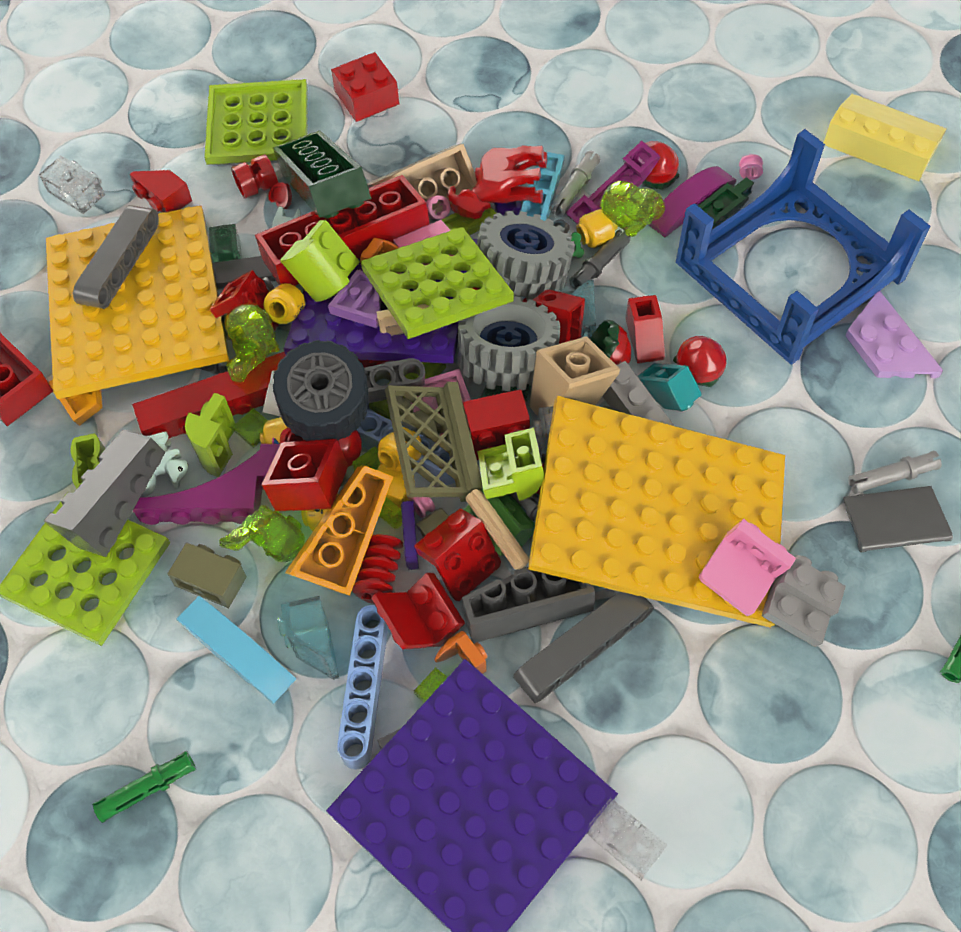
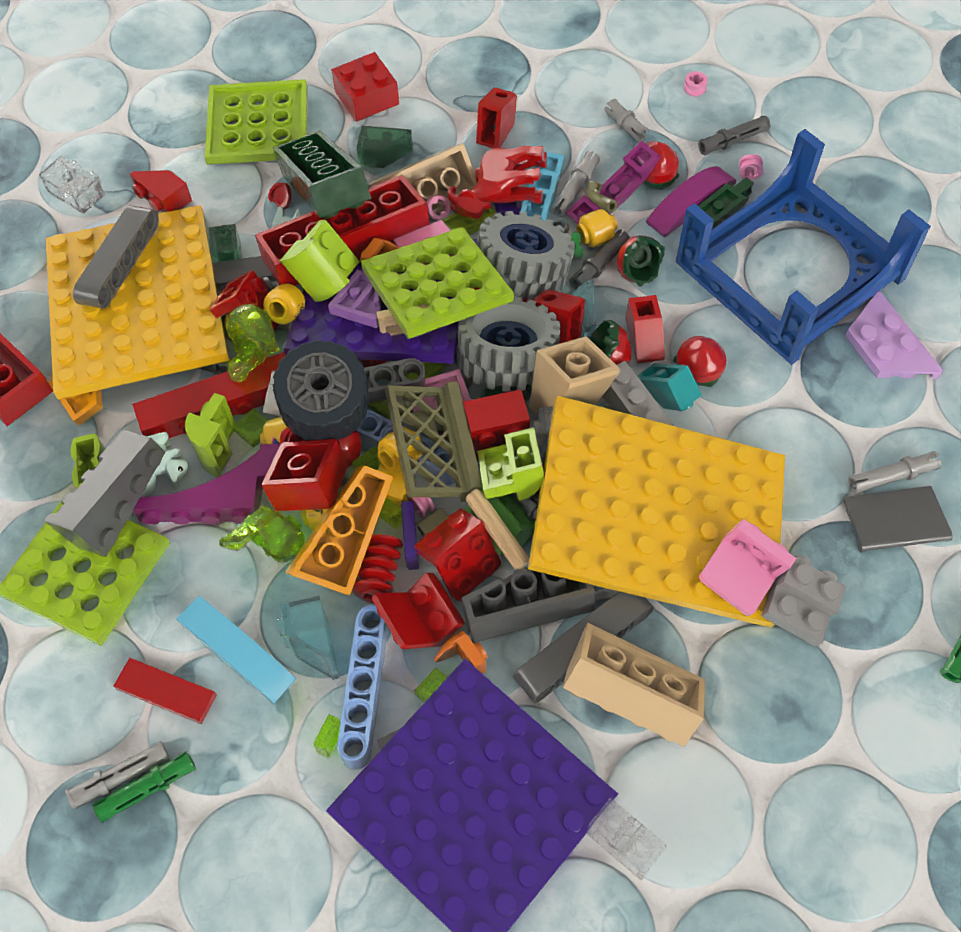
(105, 781): none -> light grey pin
(165, 690): none -> red tile
(207, 574): olive brick -> none
(254, 176): red wheel -> none
(327, 736): none -> clear neon green tile
(383, 145): none -> clear green slope
(497, 109): none -> red torso
(600, 200): none -> olive arm
(626, 120): none -> light grey pin
(631, 206): clear neon green head -> none
(636, 685): none -> tan slope
(640, 259): none -> dark green hair
(700, 86): none -> bright pink bush
(725, 138): none -> dark grey pin
(883, 136): light yellow slope -> none

